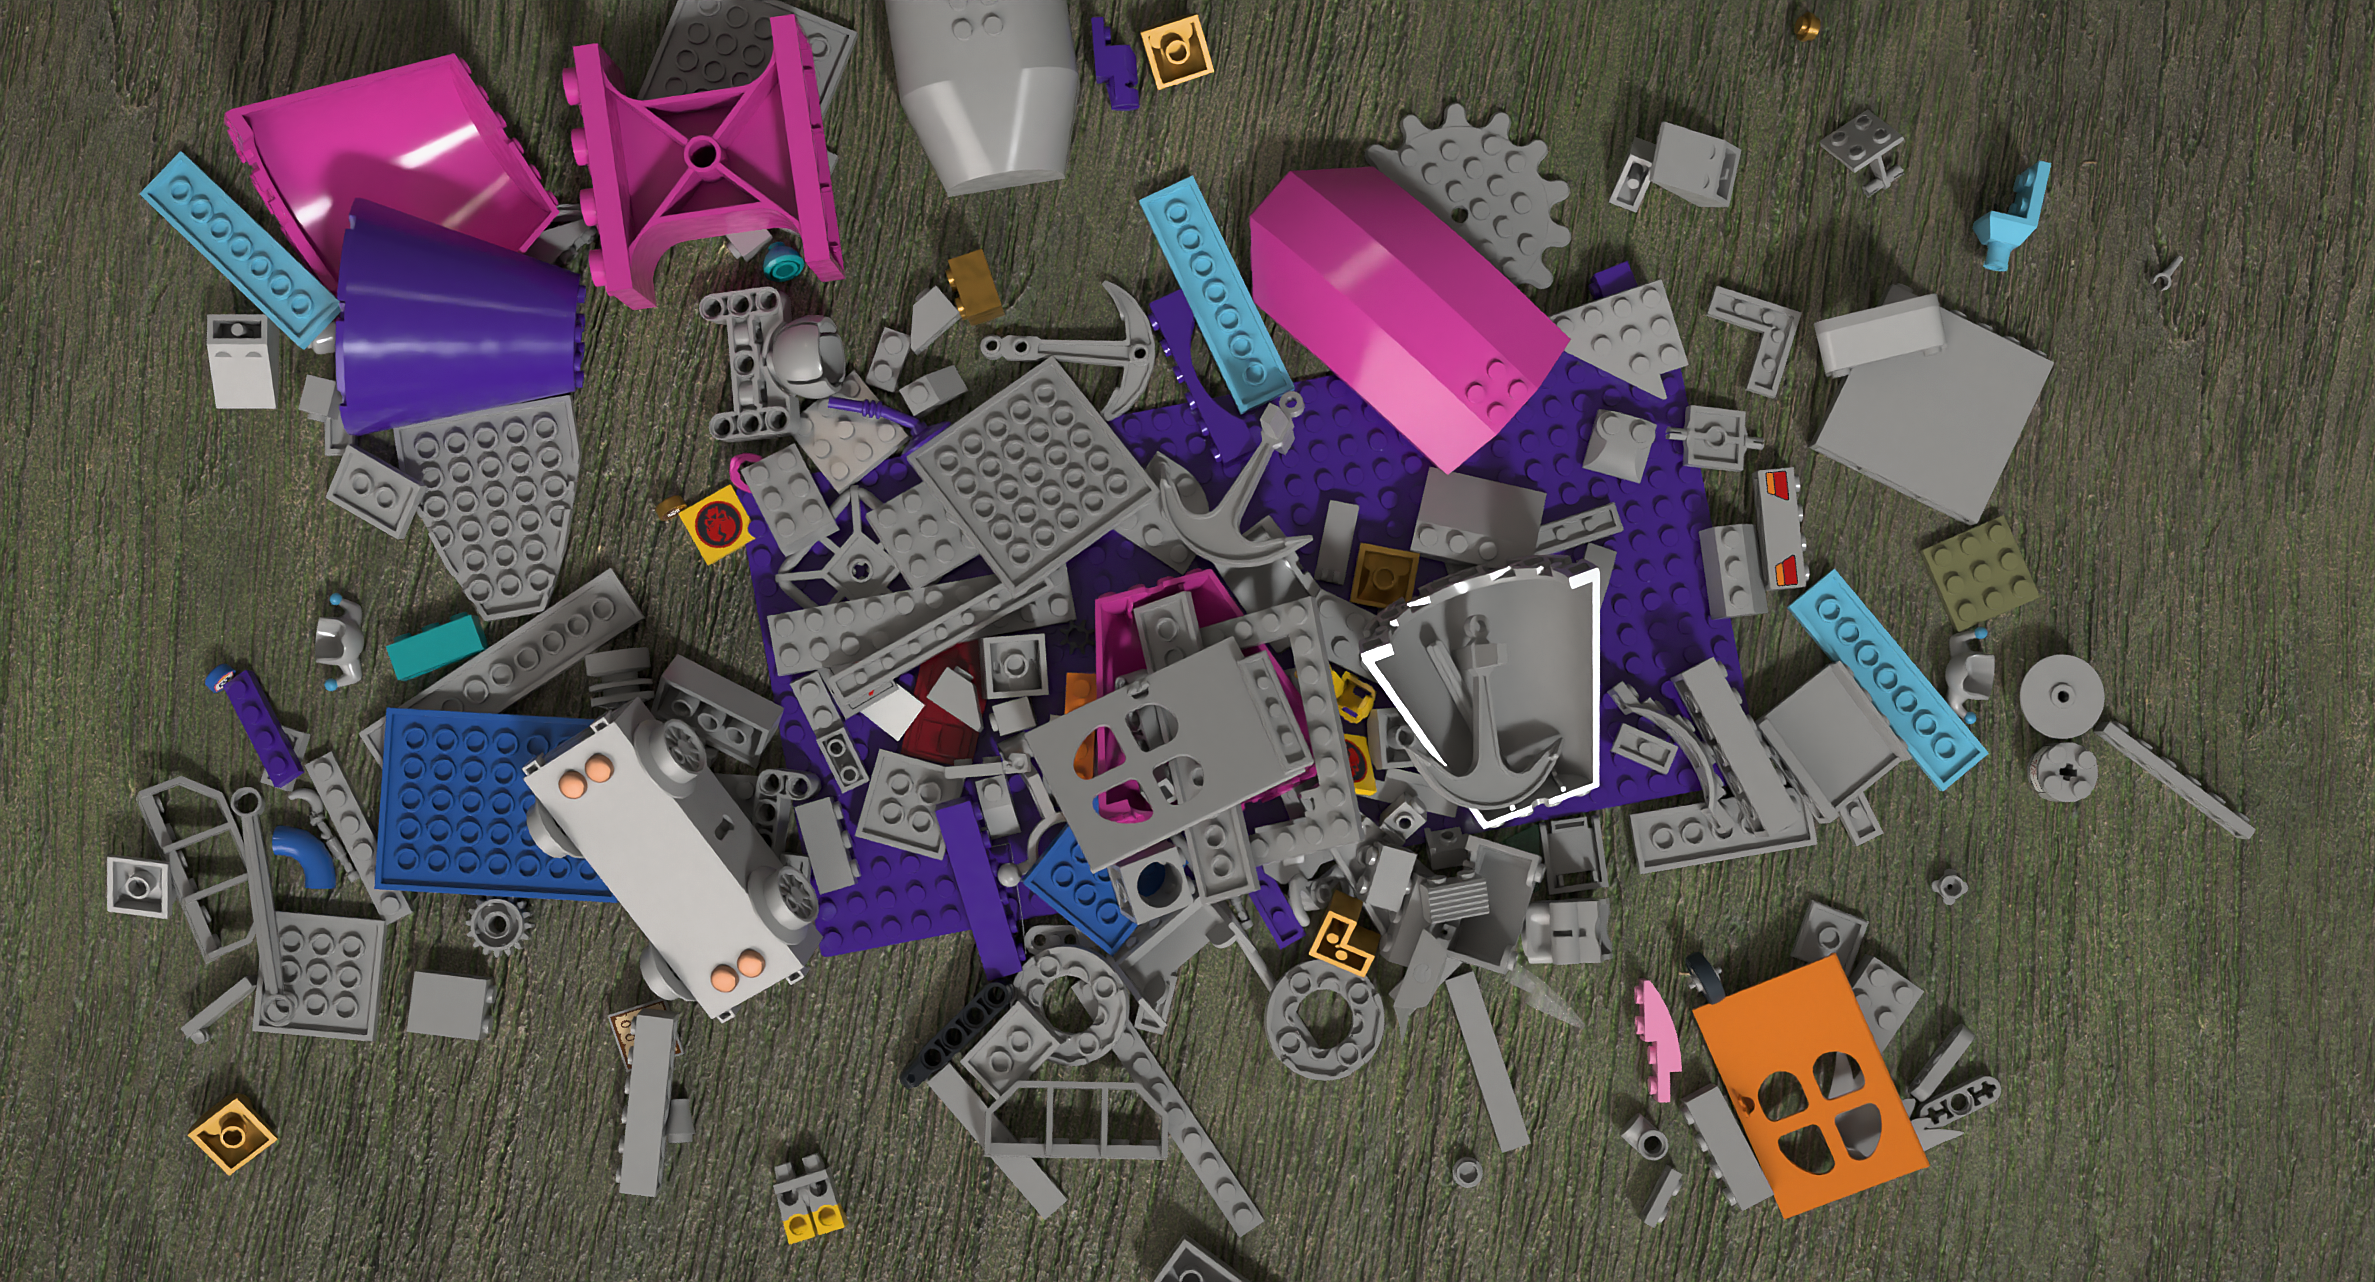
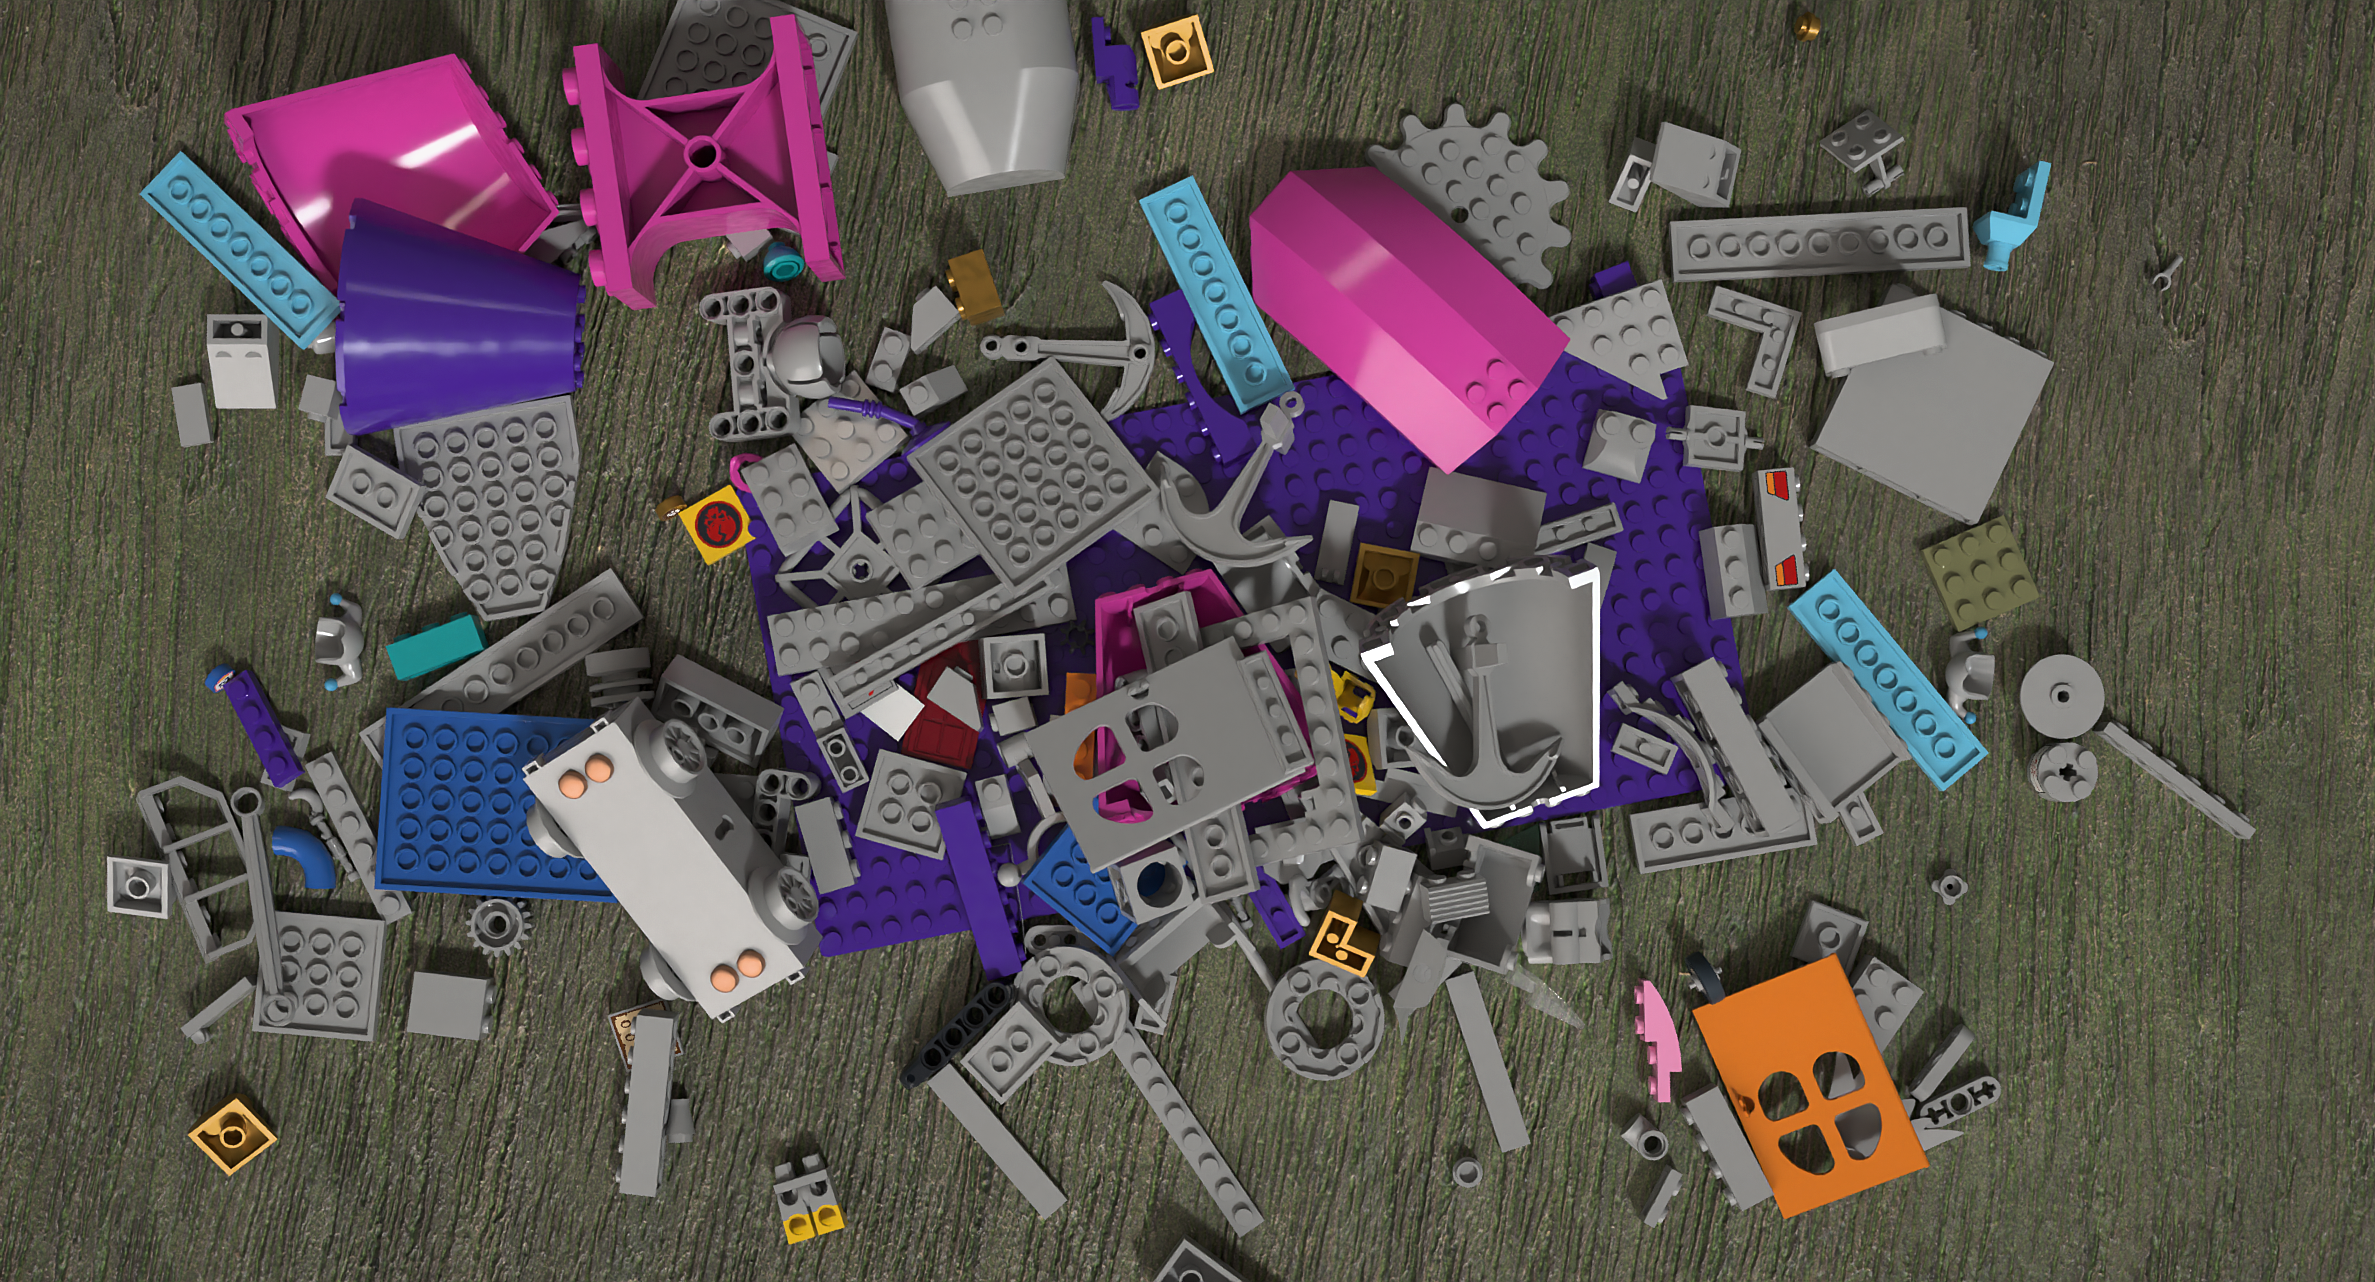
(192, 414): none -> light grey tile
(991, 766): light grey hinge -> none
(1089, 1147): light grey plate -> none
(1819, 244): none -> light grey plate

